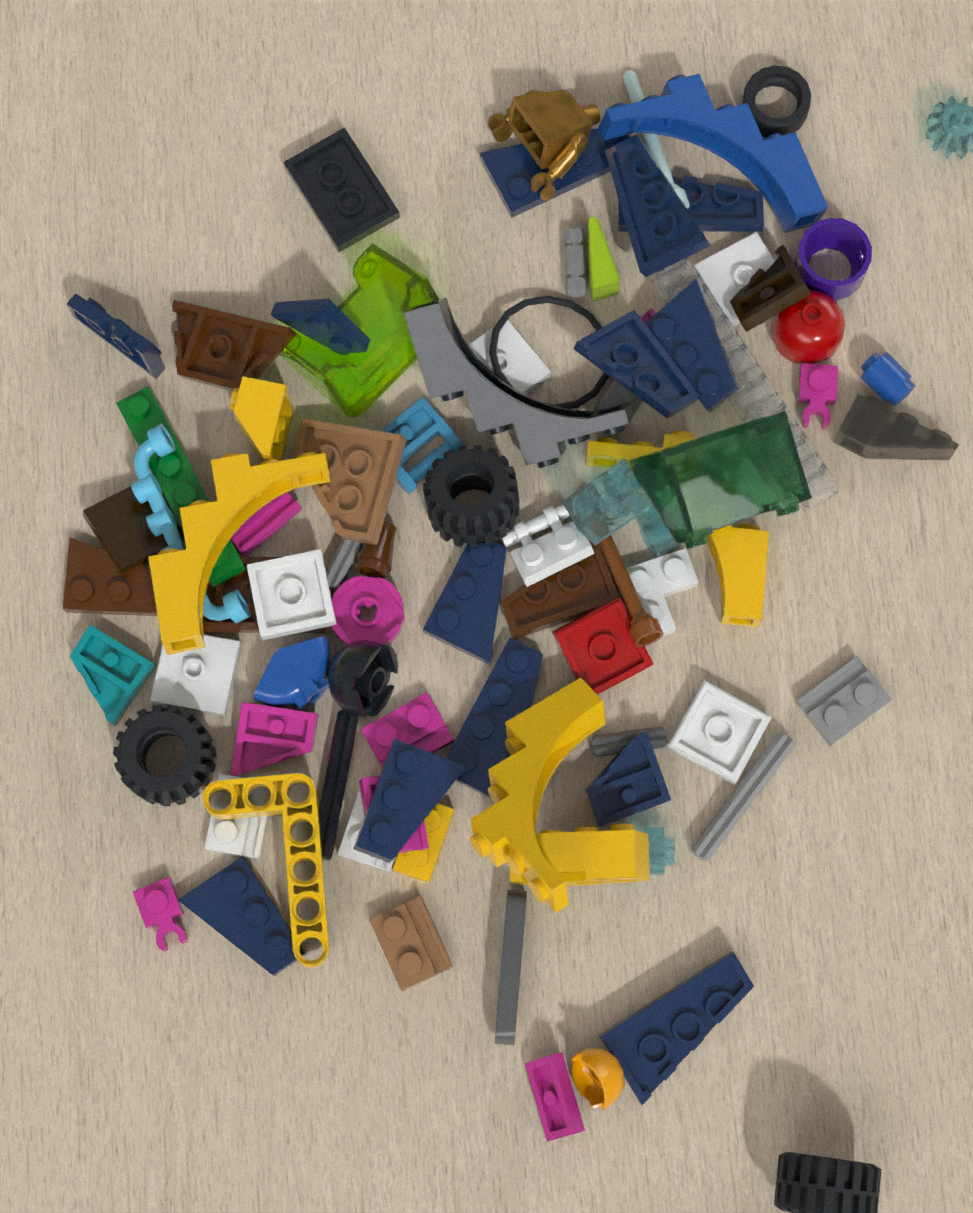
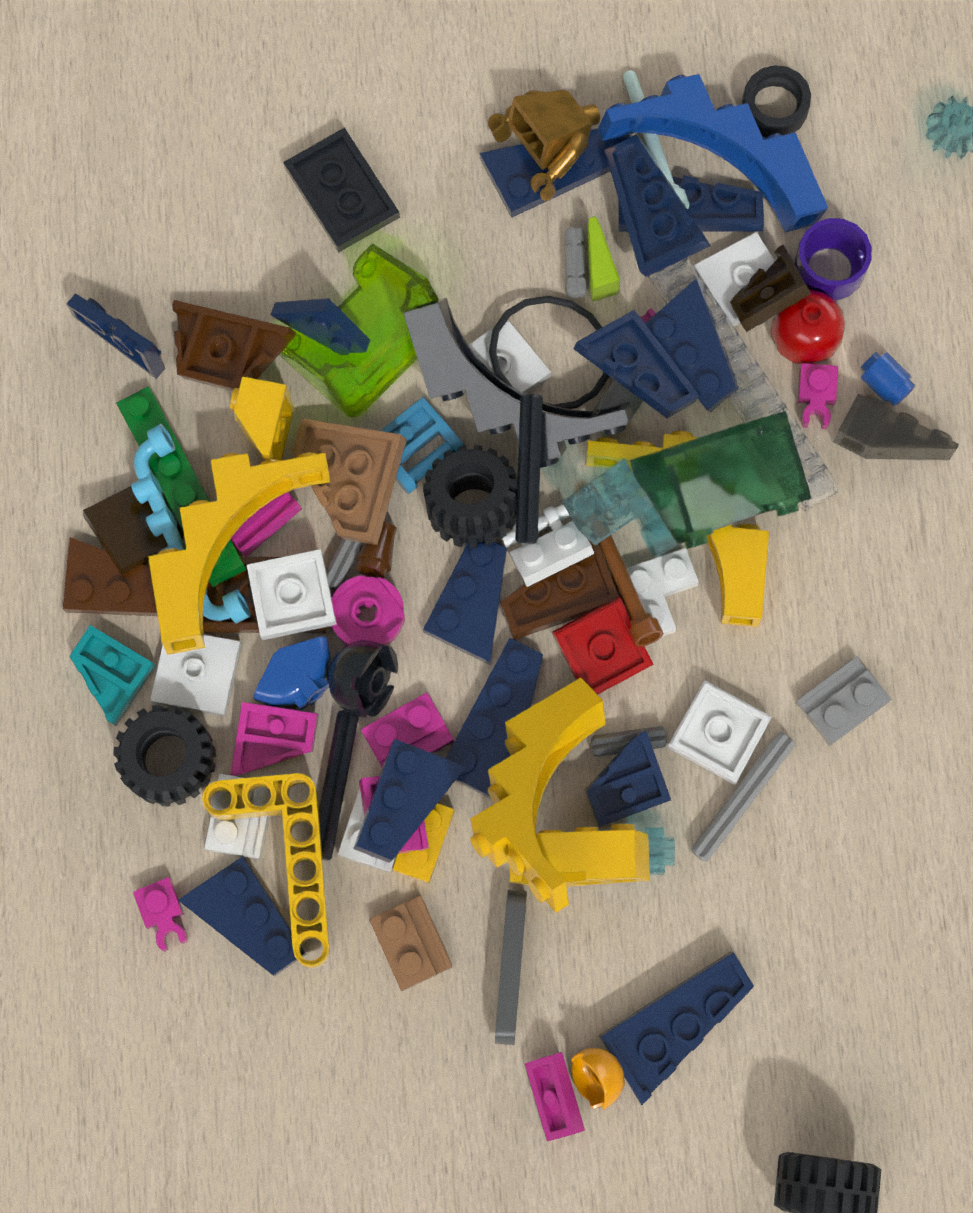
(528, 468): none -> black axle

